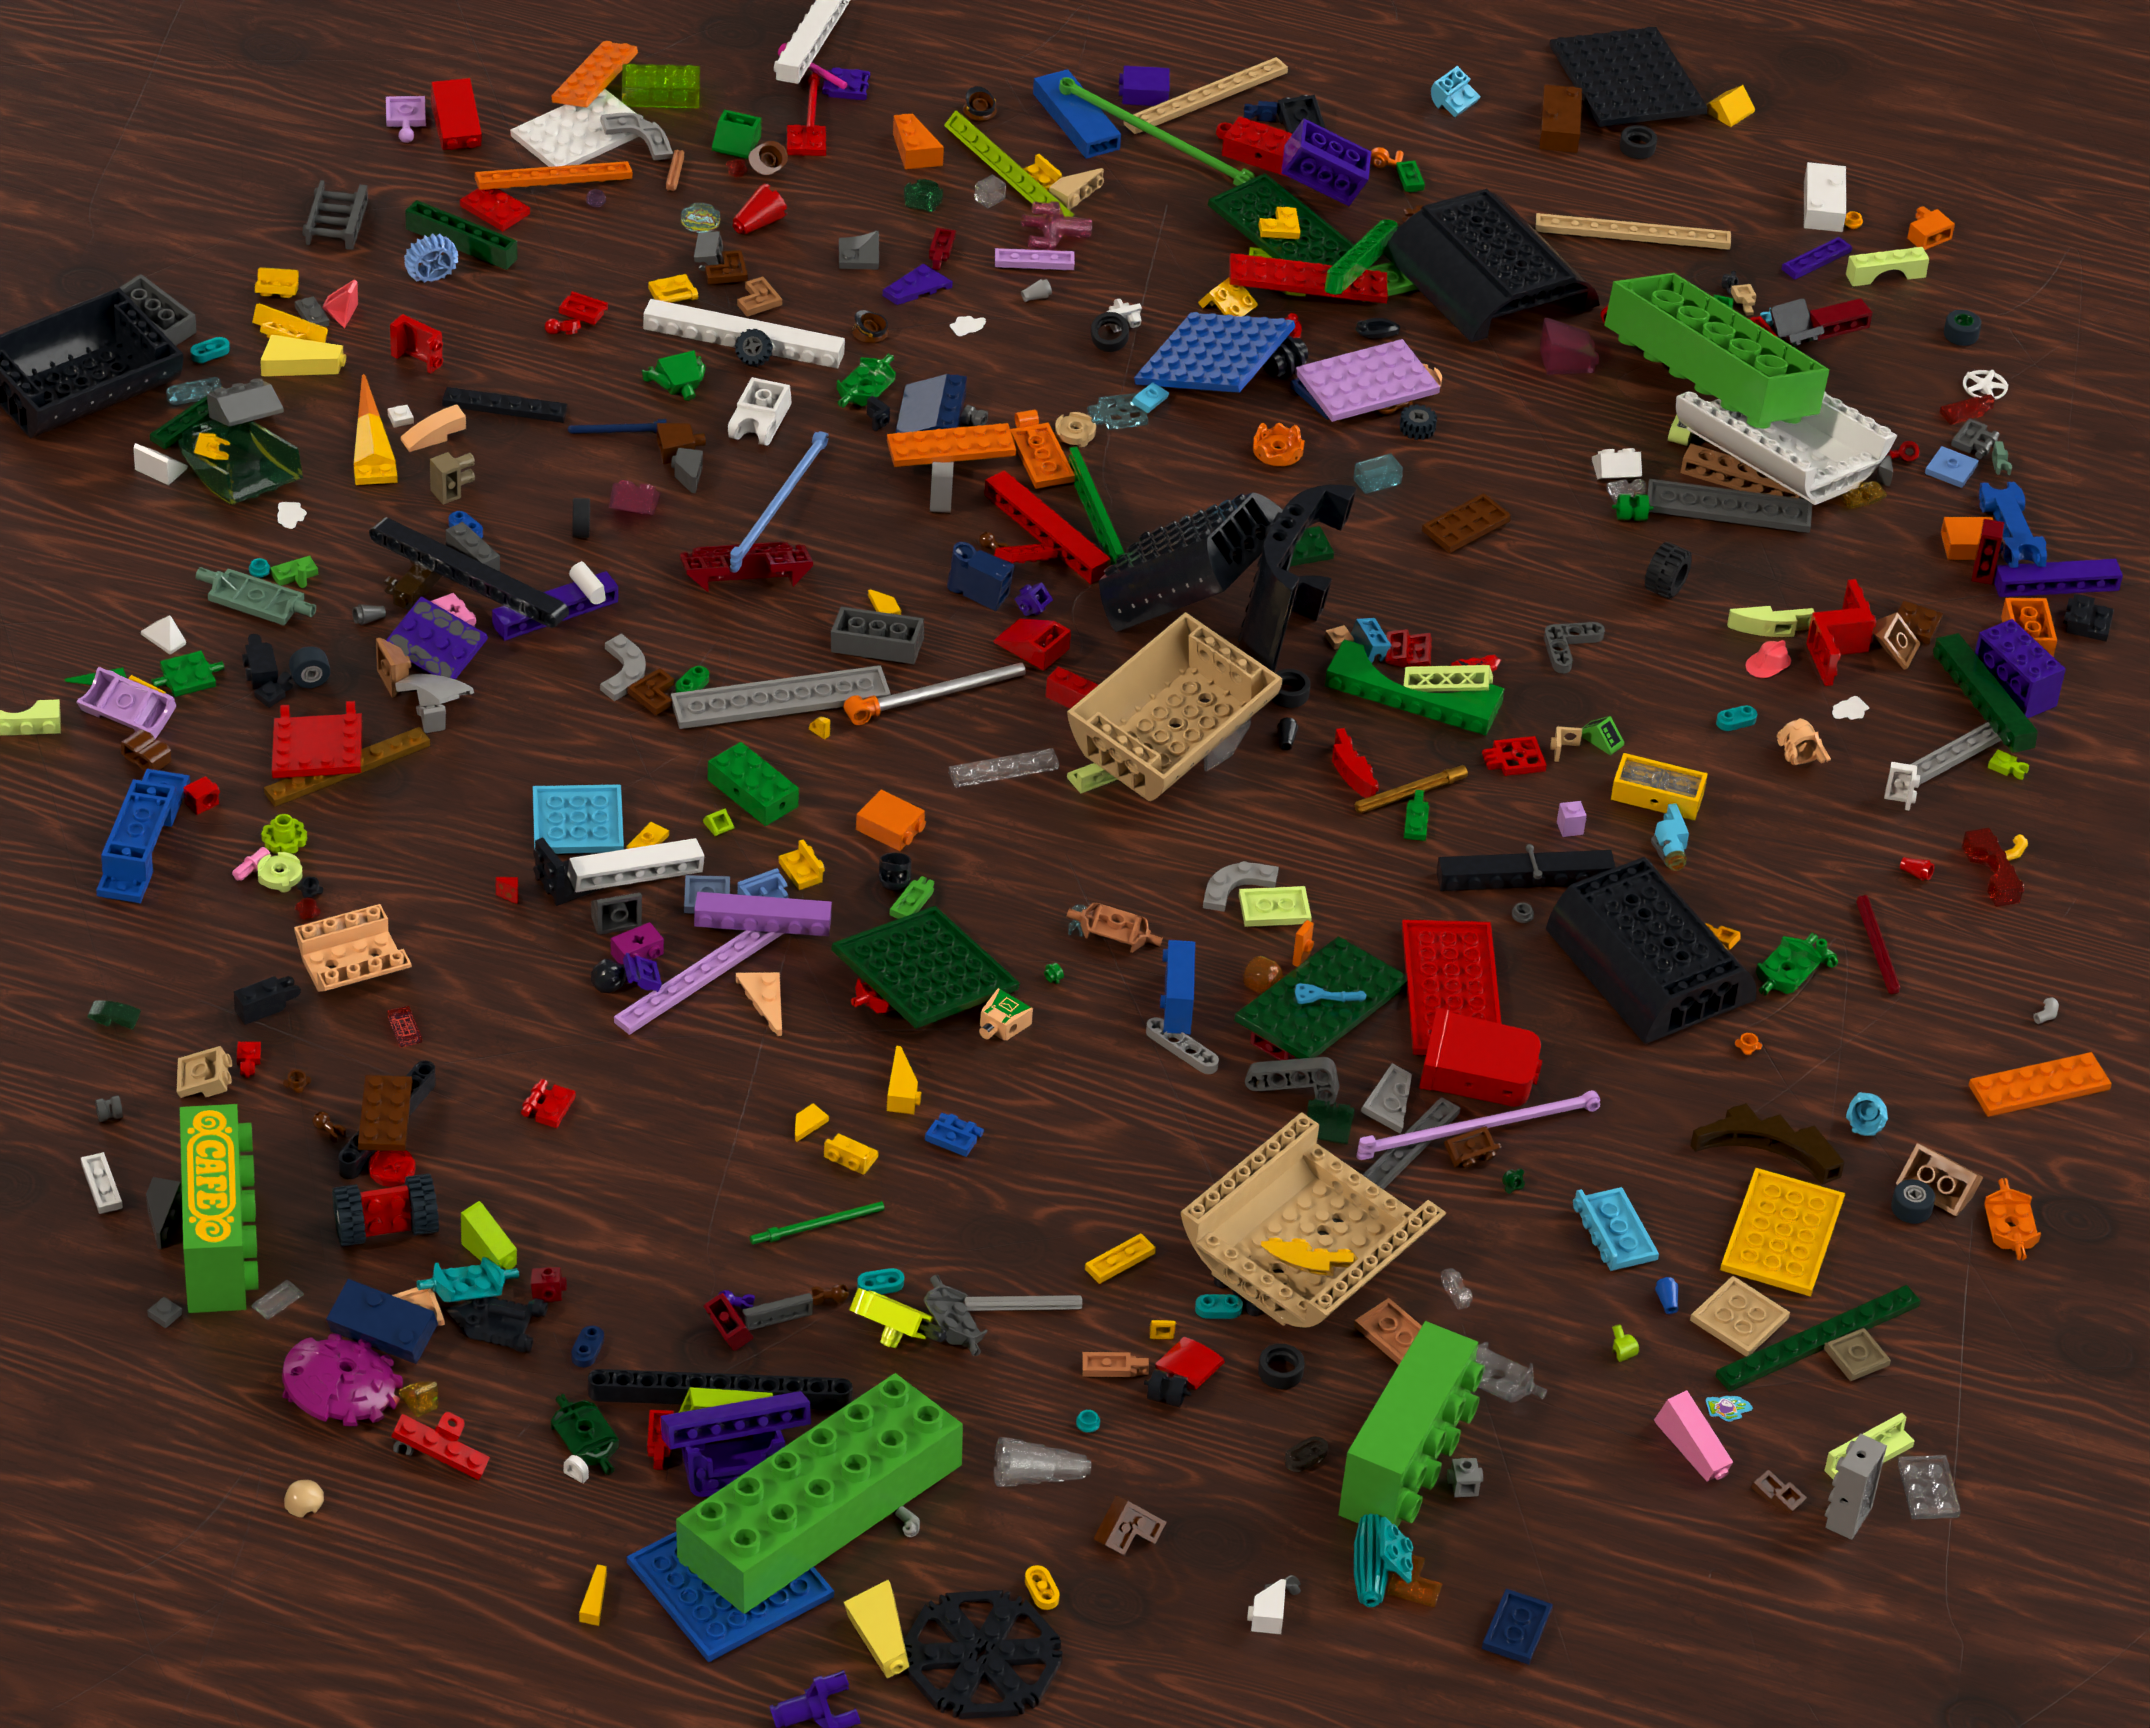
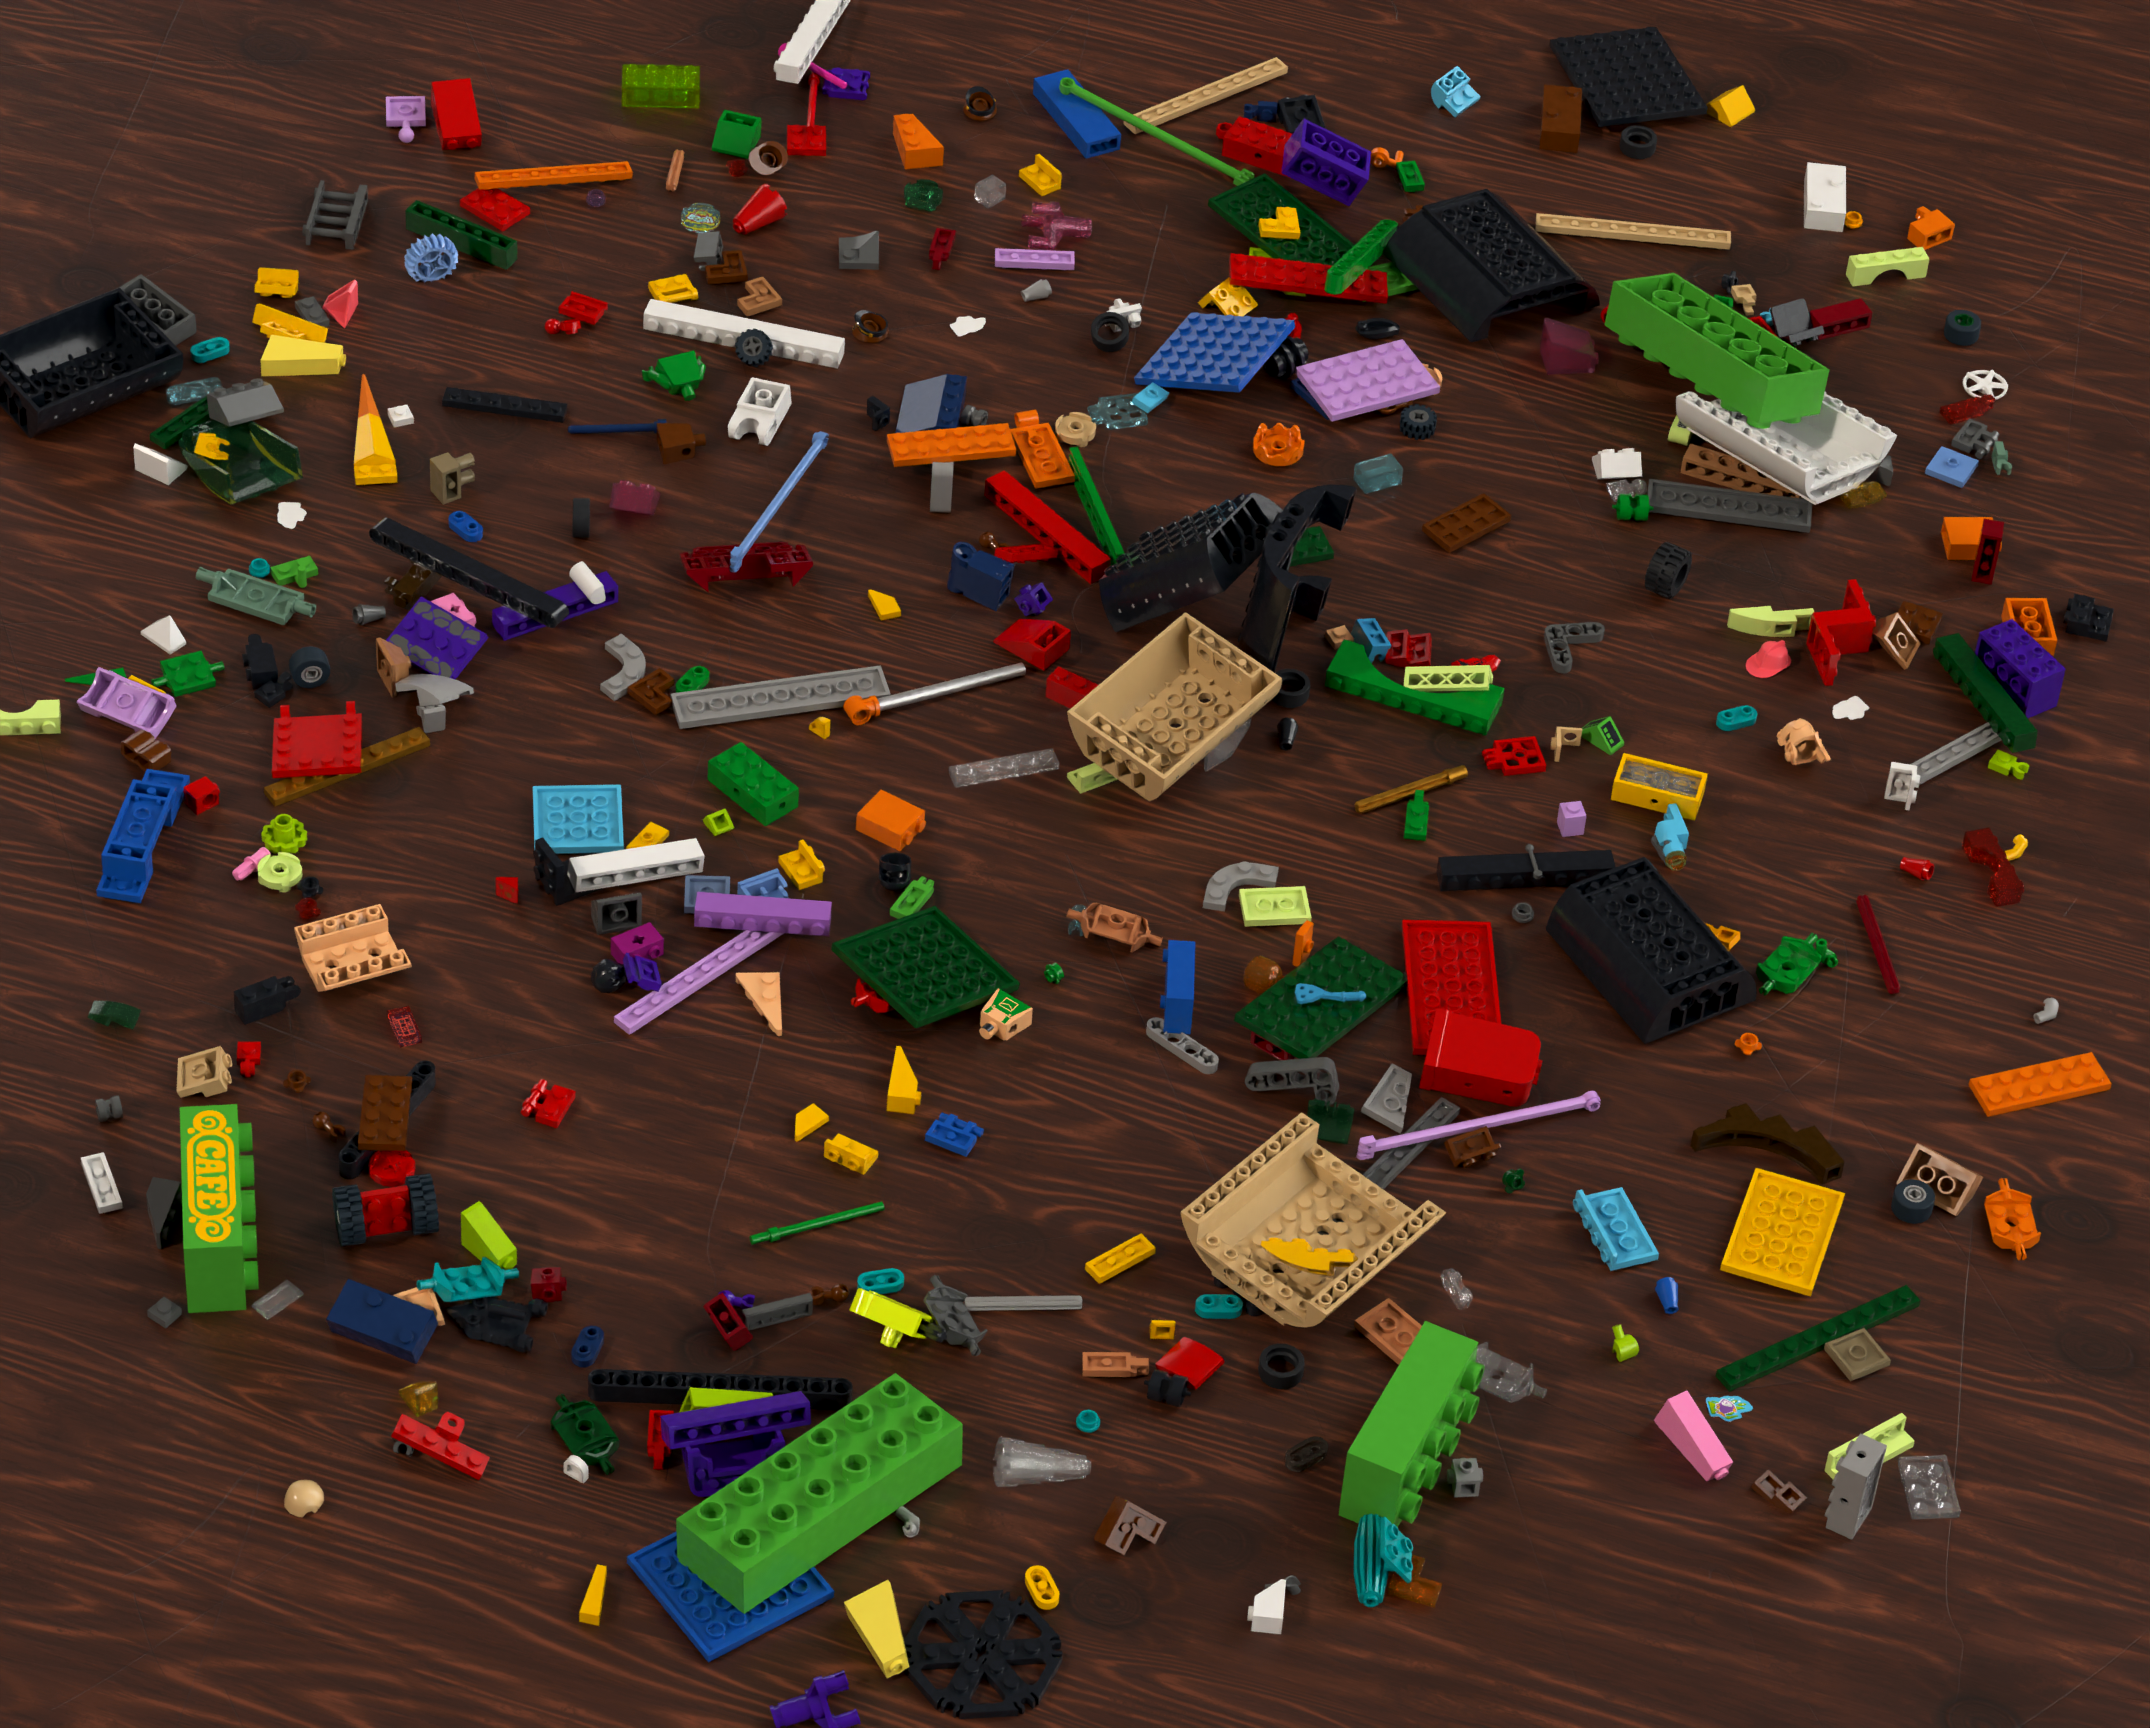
(340, 1380): magenta piece -> none
(416, 340): red panel -> none
(434, 428): light nougat slope -> none
(469, 543): dark grey arch -> none
(572, 132): white plate -> none
(594, 74): orange plate -> none
(634, 123): light grey plate -> none
(688, 467): dark grey slope -> none
(871, 372): green plate -> none
(877, 635): dark grey brick -> none
(915, 283): dark purple wing -> none
(1000, 161): lime plate -> none
(1076, 187): tan slope -> none
(1144, 85): dark purple brick -> none
(1353, 769): red slope -> none
(1517, 1626): dark blue plate -> none
(1740, 1316): tan plate -> none
(1816, 258): dark purple tile -> none
(1867, 1114): medium azure hair -> none
(1901, 452): red plate -> none
(2017, 538): blue piece -> none
(2058, 578): dark purple brick -> none

